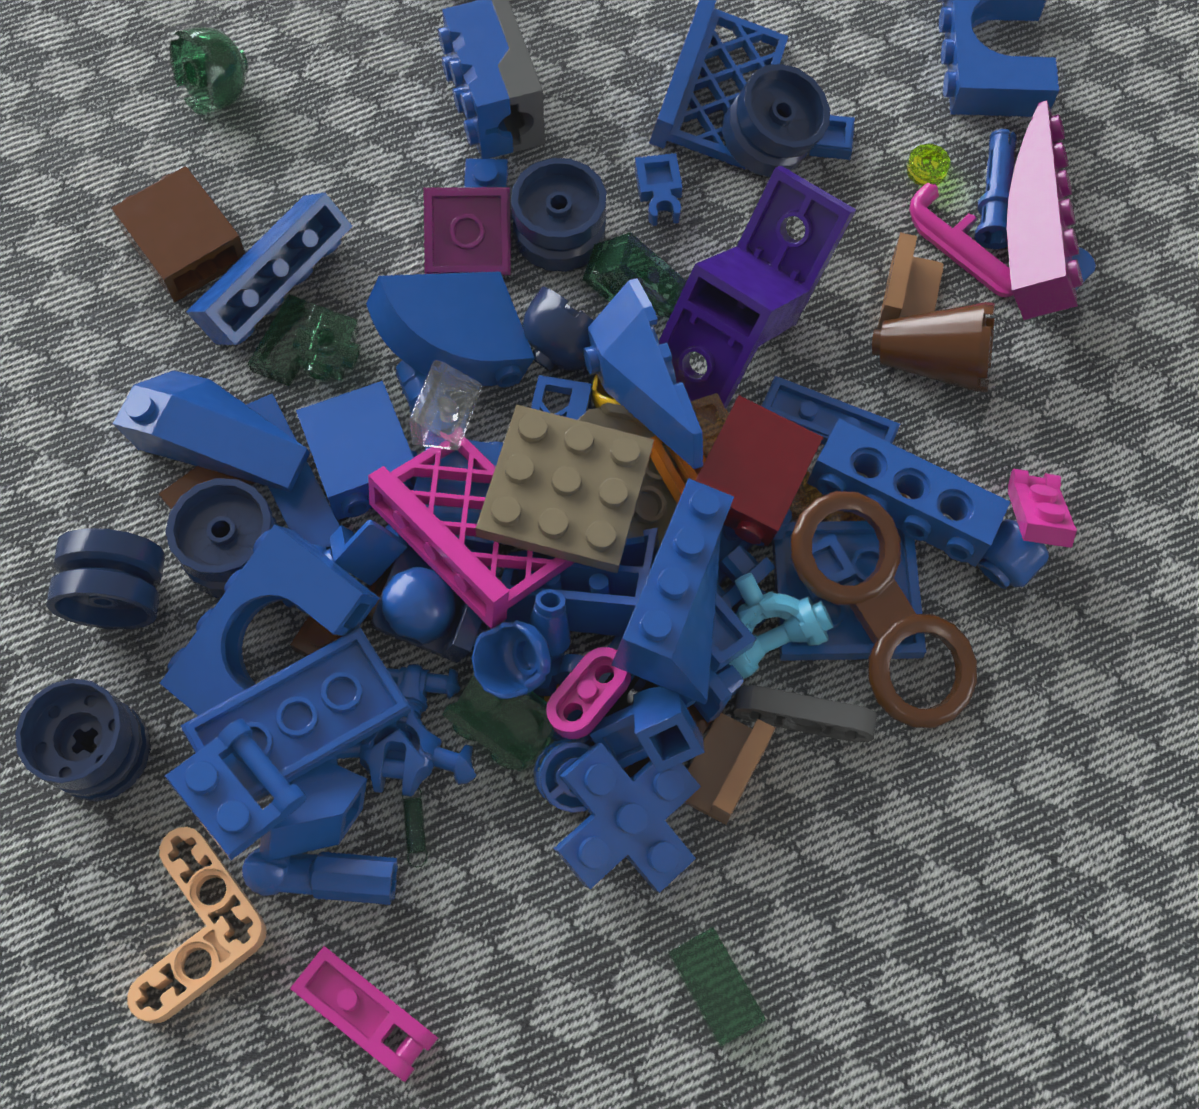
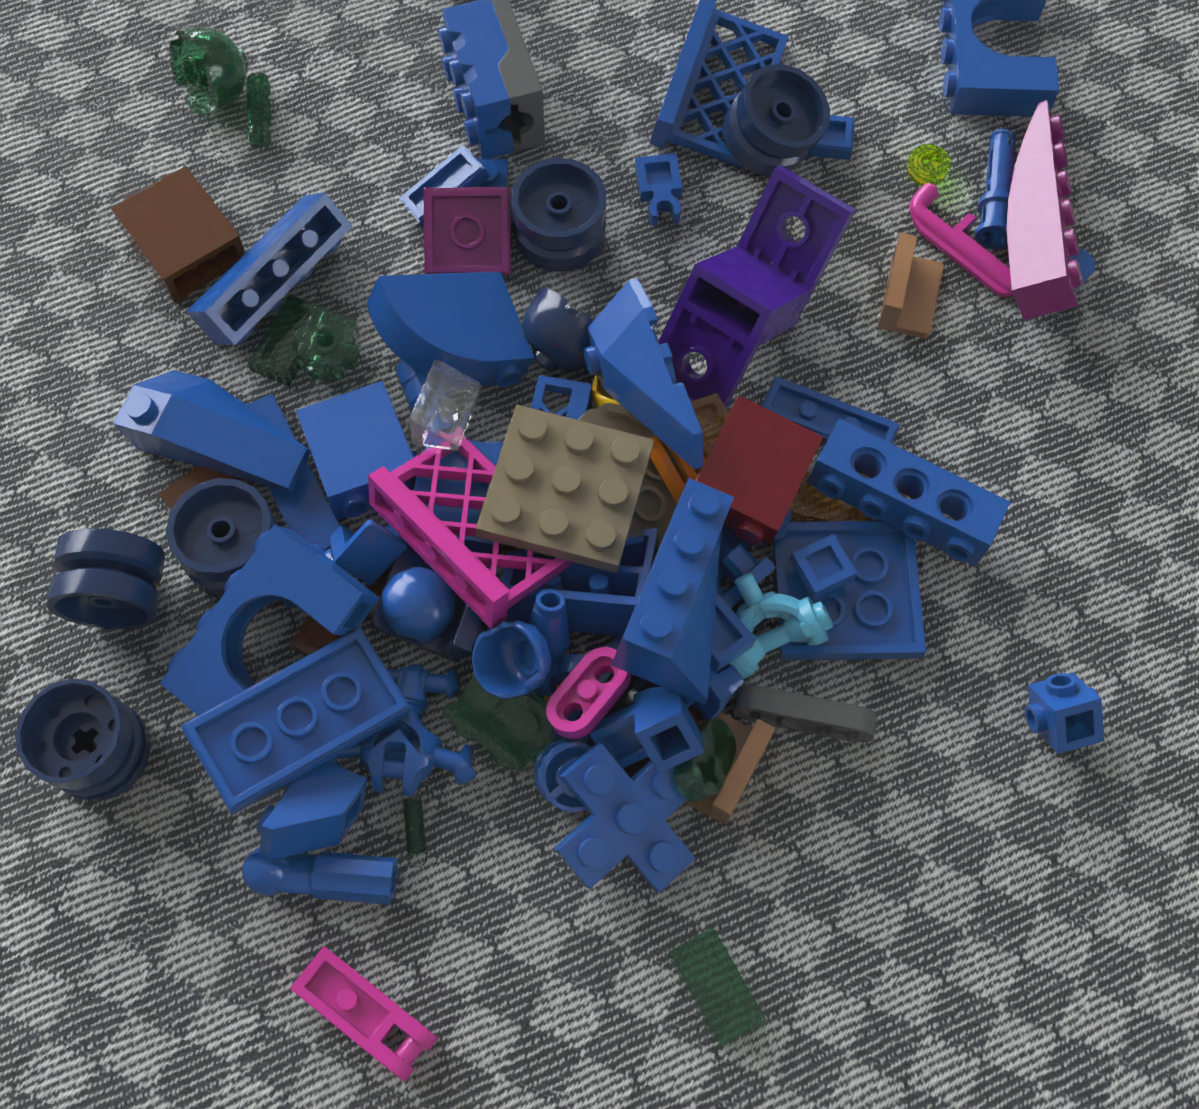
(212, 938): light nougat beam -> none
(221, 799): blue plate -> none
(258, 110): none -> clear green axle
(457, 170): none -> tile
(626, 259): slope -> none
(707, 772): none -> clear green beam
(884, 609): reddish brown bar -> none
(940, 345): reddish brown cone -> none
(1011, 559): blue head -> none
(1041, 509): dark pink plate -> none
(1065, 712): none -> blue brick

